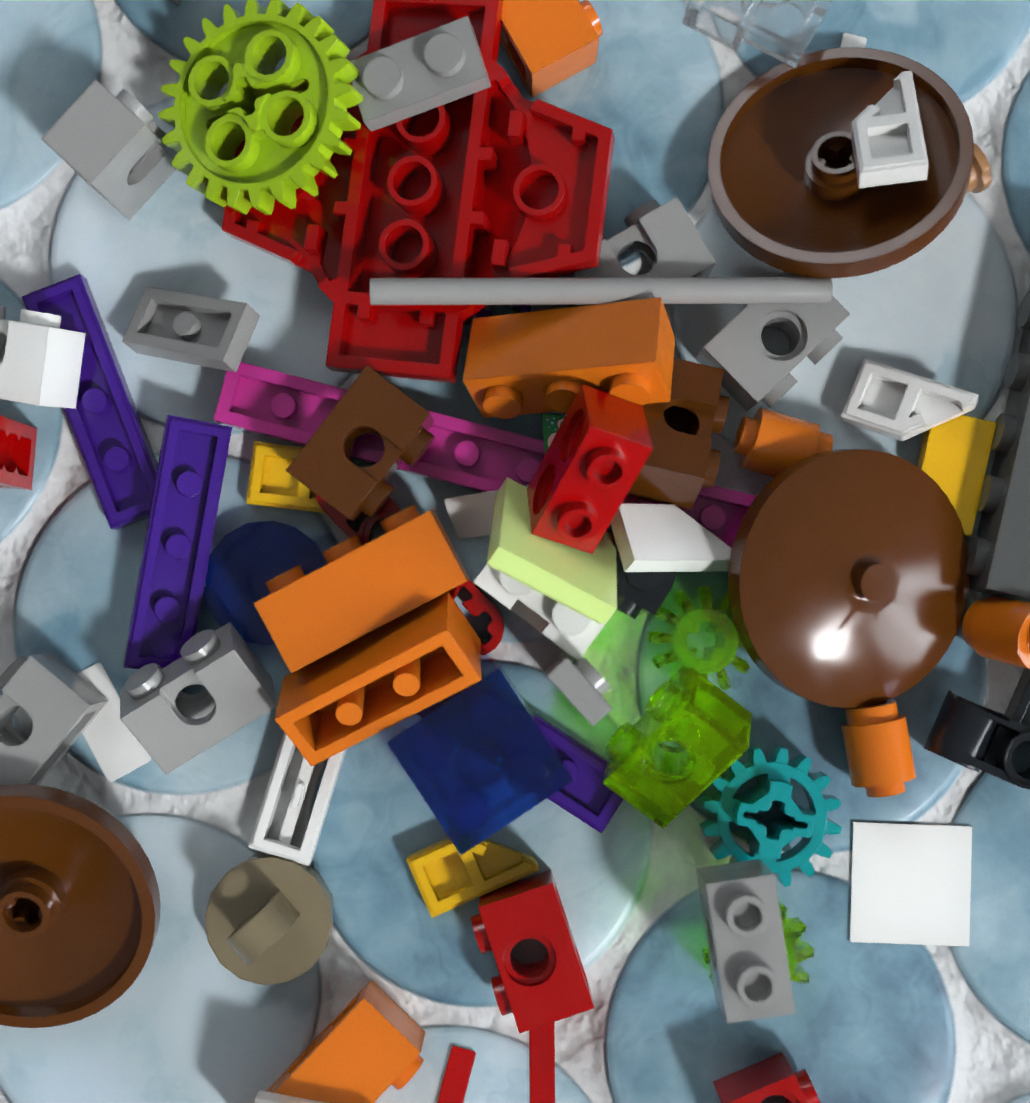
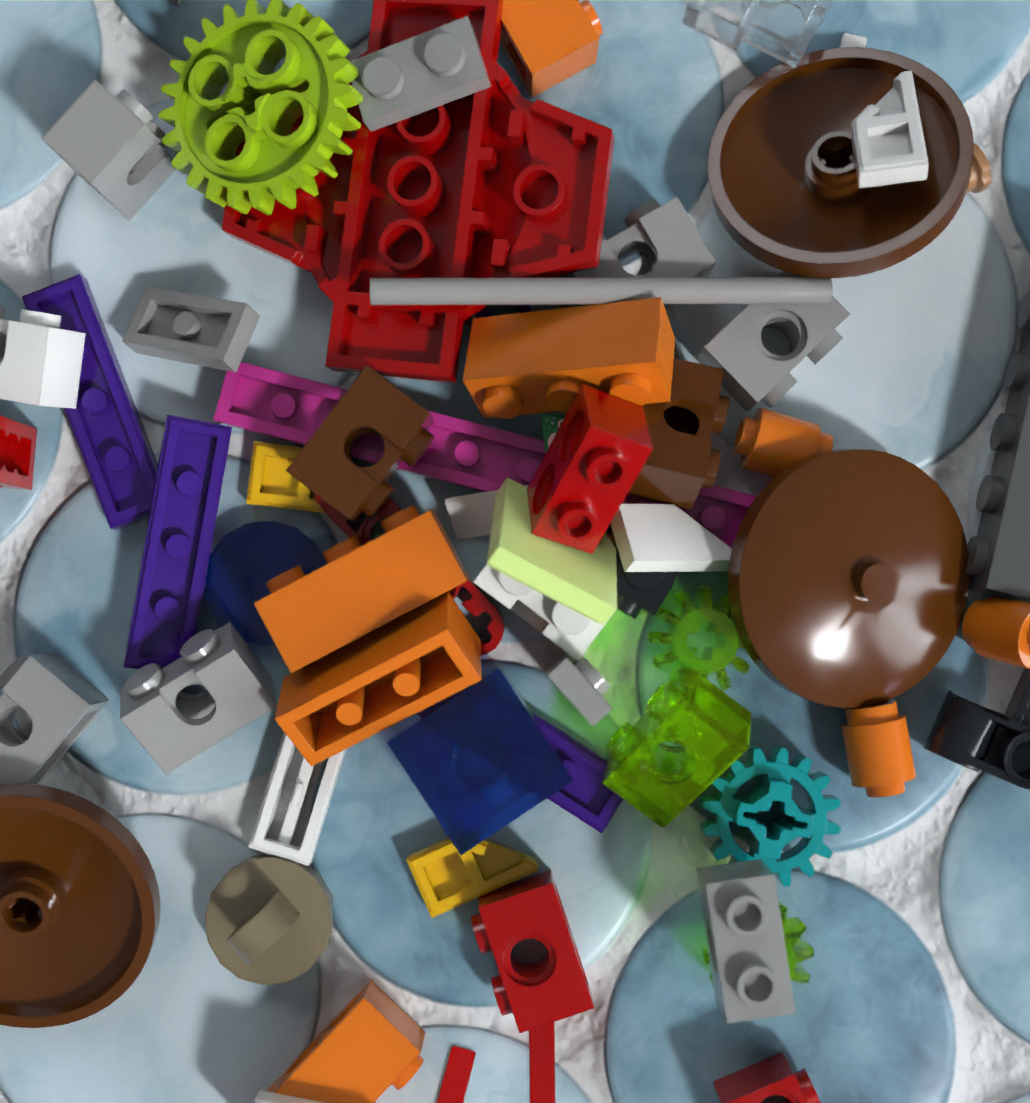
(107, 735): white sticker -> none
(902, 402): white tile -> none
(911, 884): white sticker -> none
(957, 461): yellow tile -> none

